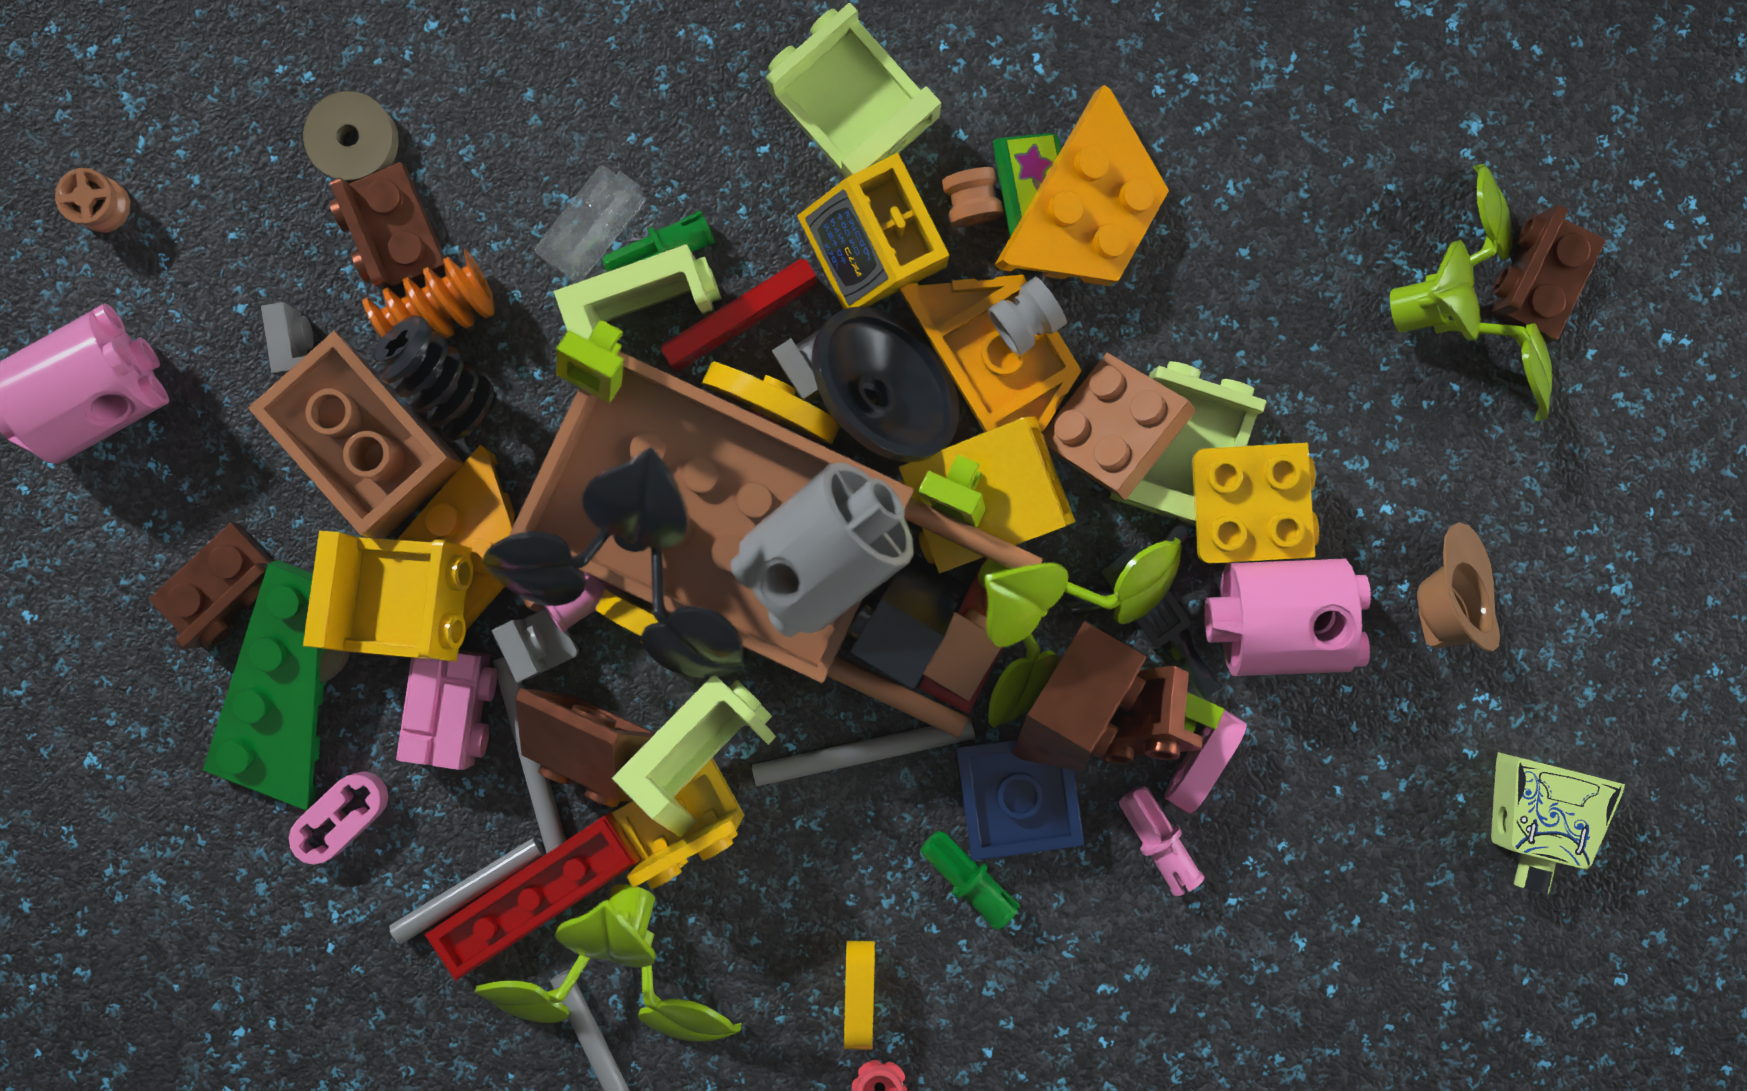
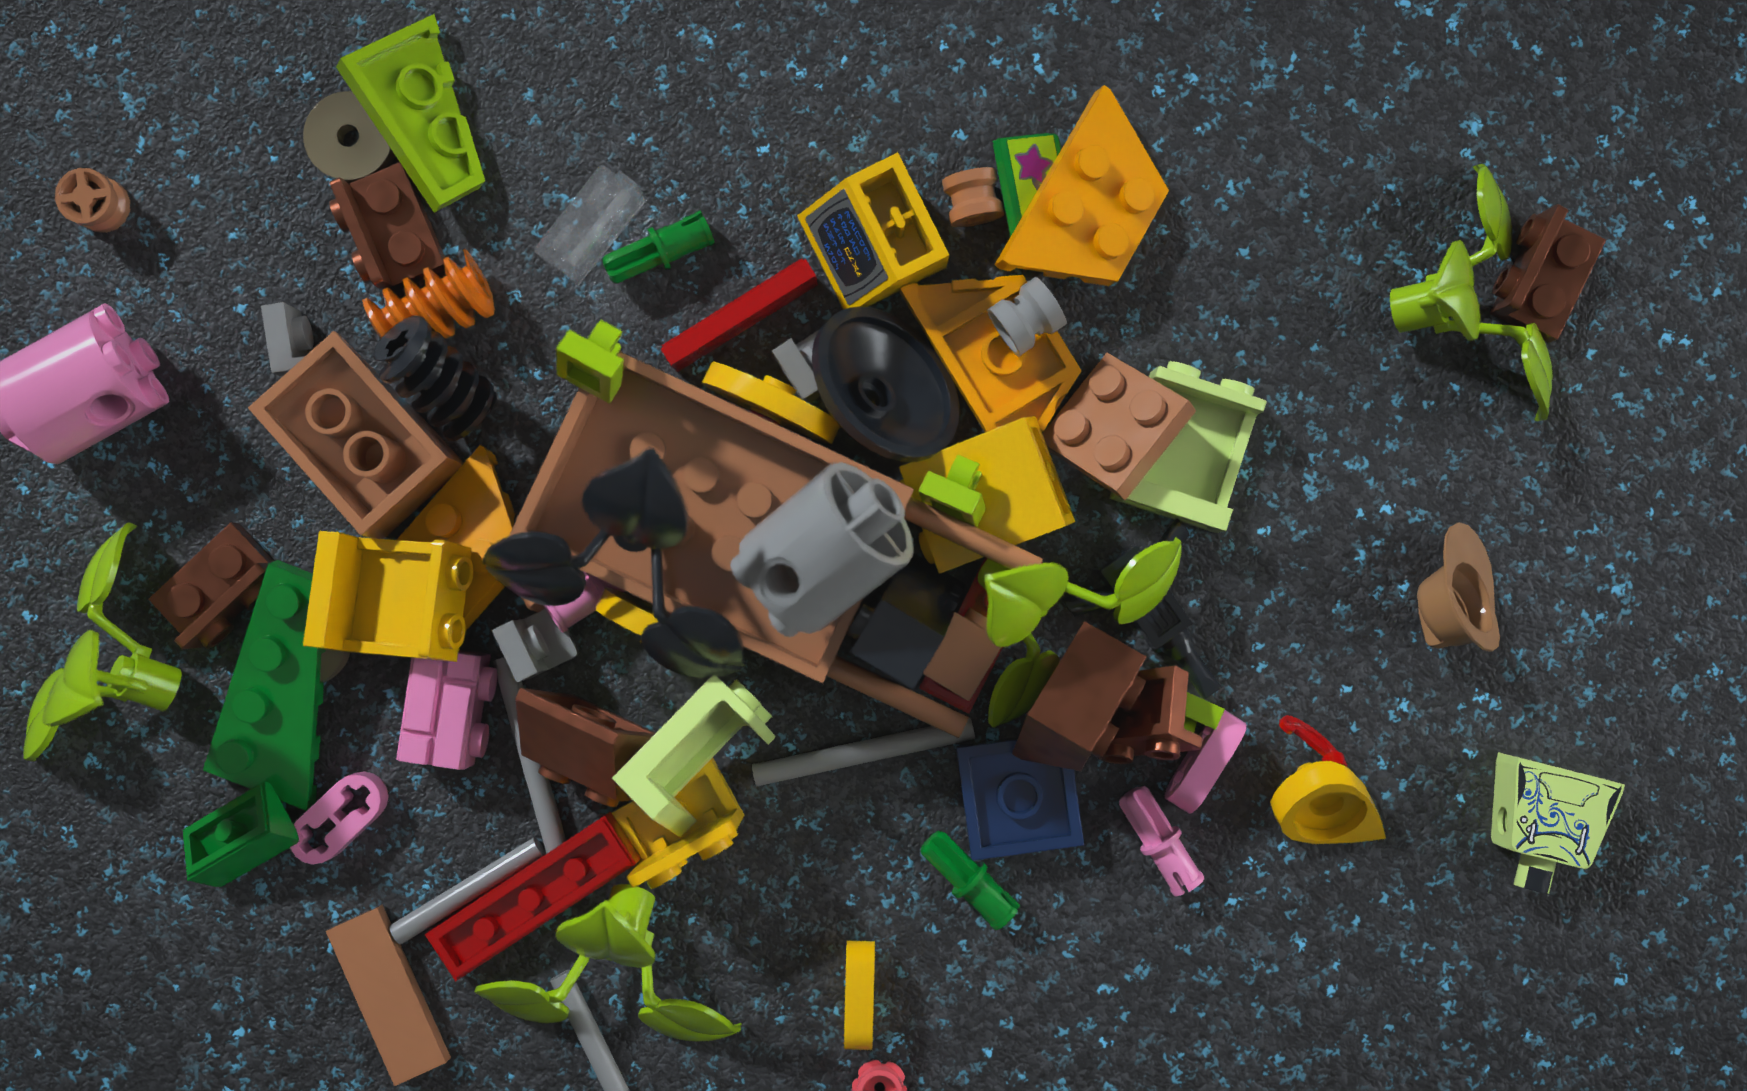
(74, 688): none -> lime plant
(238, 837): none -> green slope
(388, 995): none -> nougat tile
(414, 108): none -> lime wing
(637, 288): yellowish green panel -> none
(850, 93): yellowish green panel -> none
(1254, 503): yellow bracket -> none
(1290, 617): bright pink cylinder -> none
(1324, 798): none -> yellow piece

